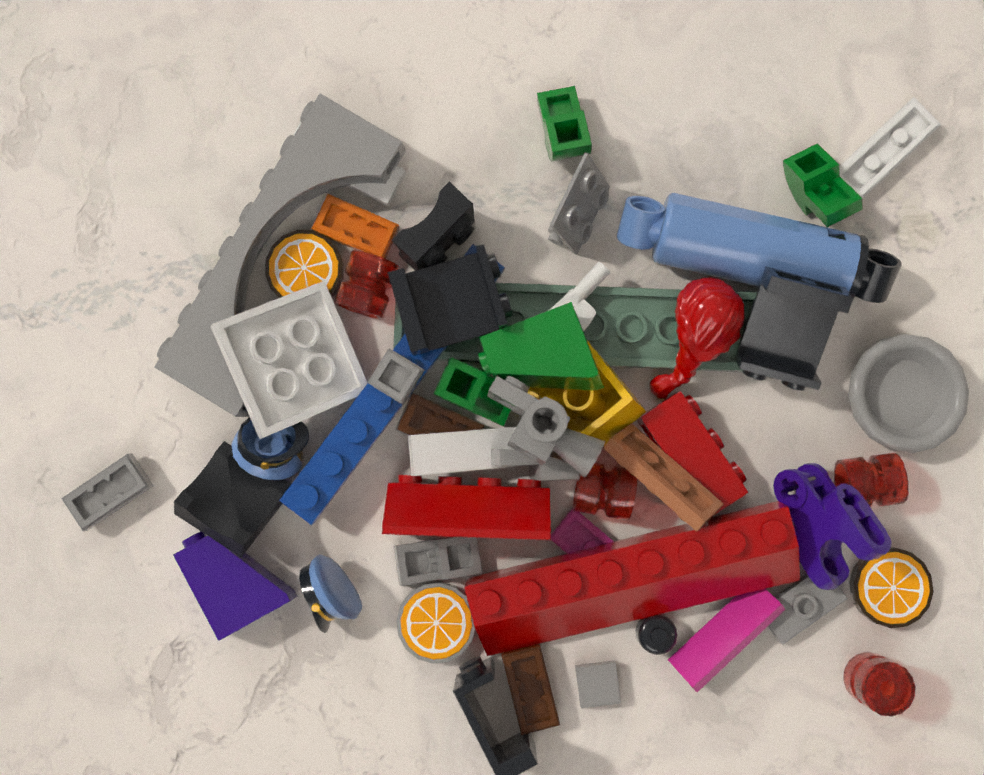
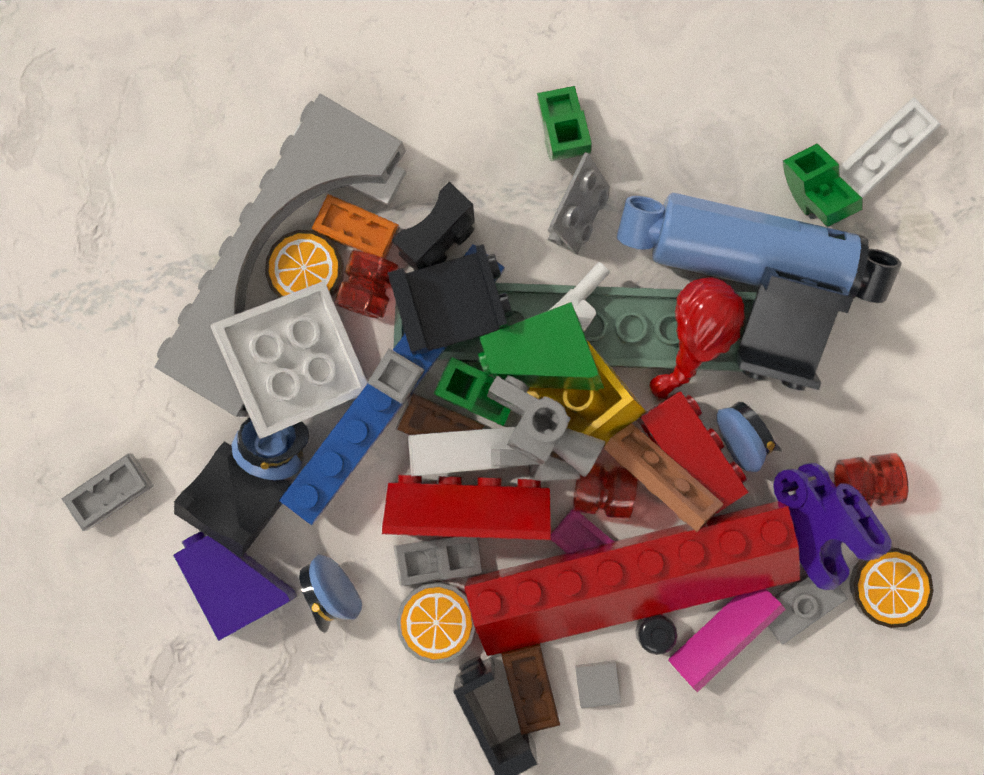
(745, 436): none -> medium blue piece
(879, 683): clear red wheel -> none
(908, 393): light grey piece -> none

